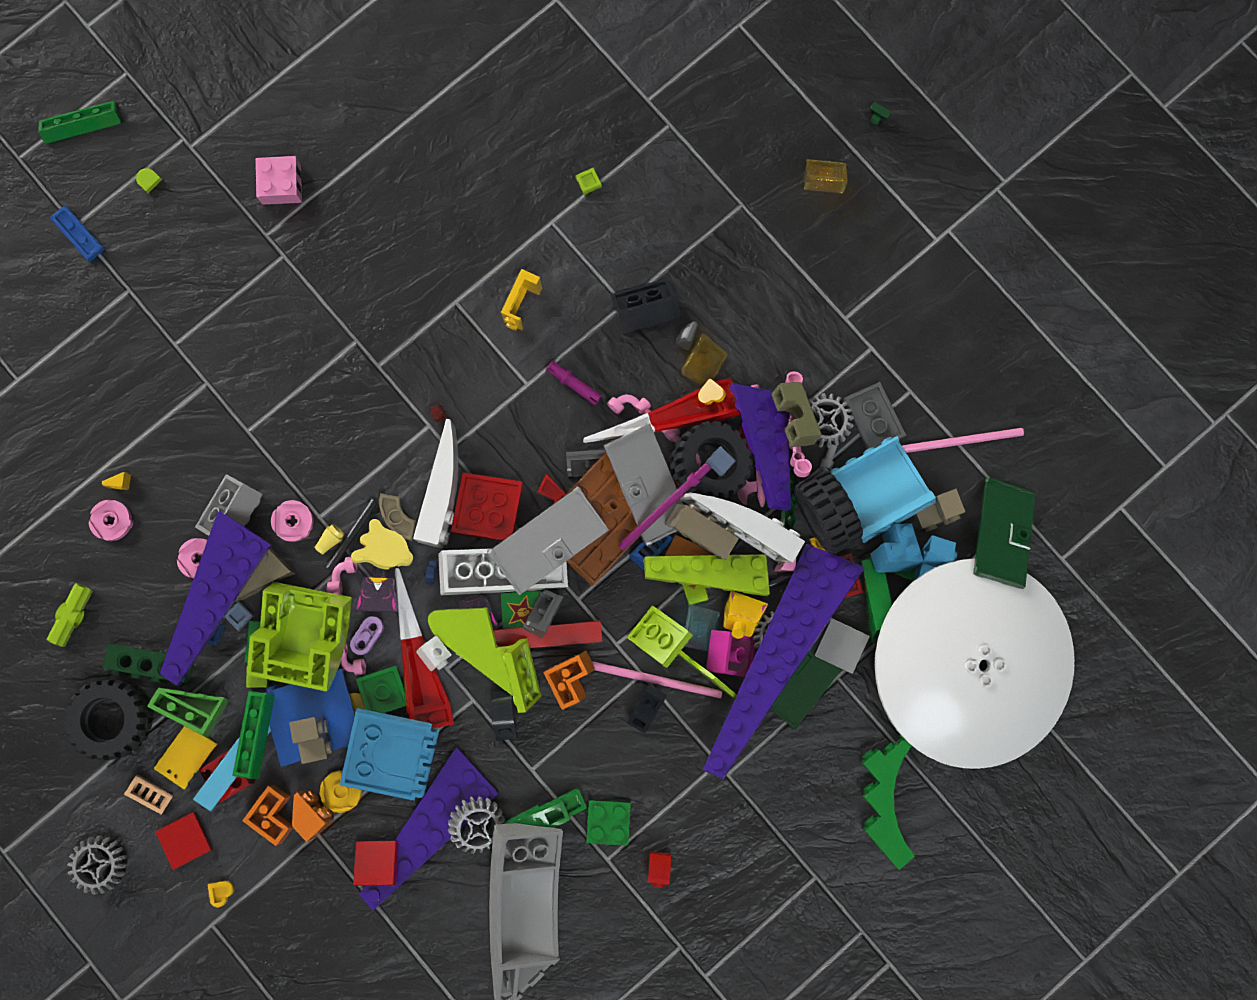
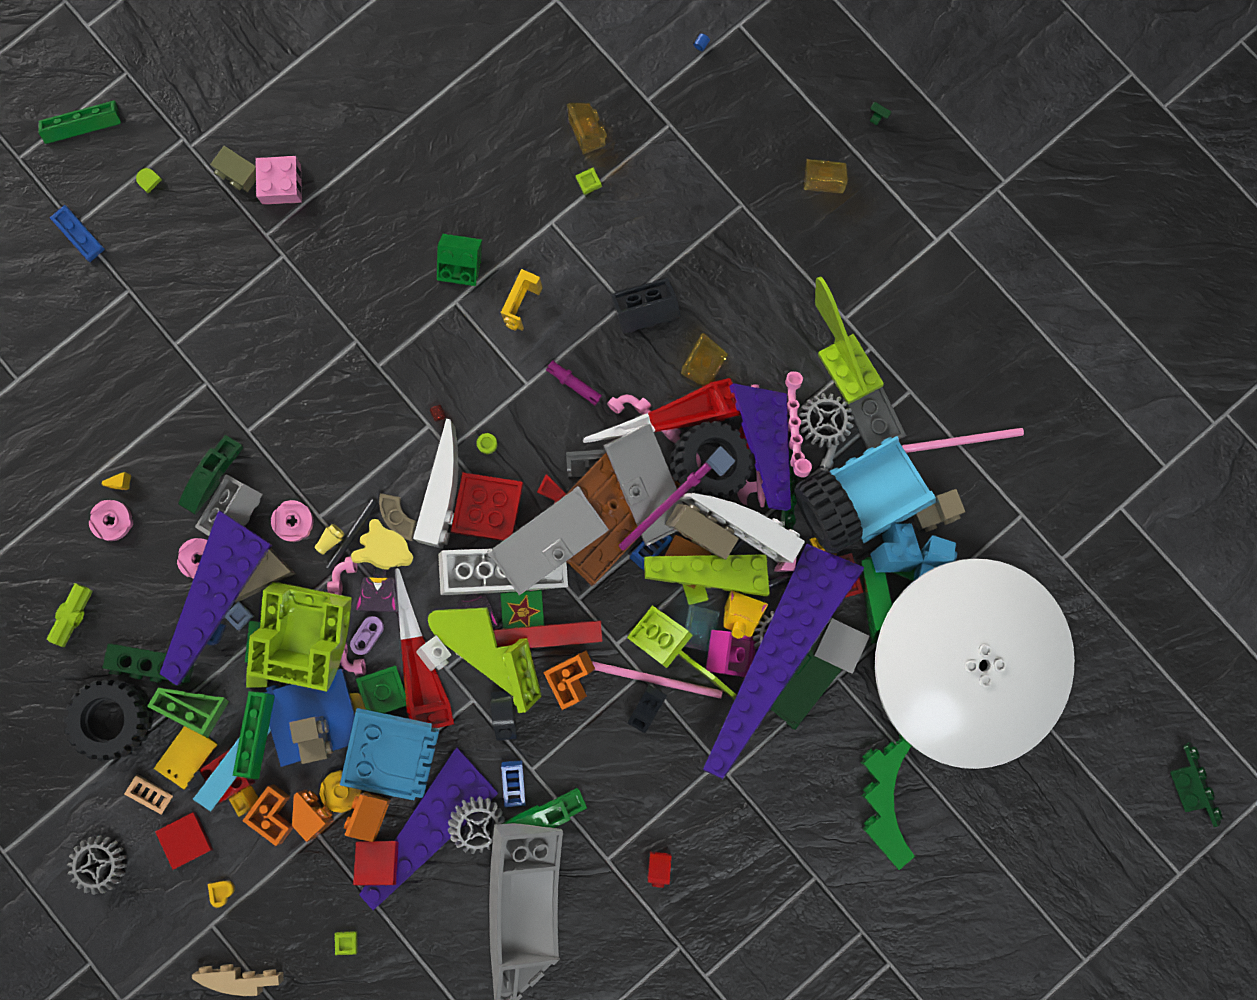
(207, 474): none -> dark green slope
(230, 981): none -> tan slope
(235, 169): none -> olive brick
(244, 800): none -> yellow slope
(346, 943): none -> lime tile
(367, 816): none -> orange slope
(431, 572): dark blue tile -> none
(458, 259): none -> green slope
(487, 443): none -> lime tile
(507, 766): none -> blue slope
(543, 613): dark grey hinge -> none
(585, 126): none -> clear yellow slope
(608, 822): green plate -> none
(686, 336): dark grey slope -> none
(701, 42): none -> blue piece
(711, 393): yellow tile -> none
(793, 399): olive arch -> none
(845, 358): none -> lime piece
(1004, 533): dark green door -> none
(1193, 787): none -> dark green bracket

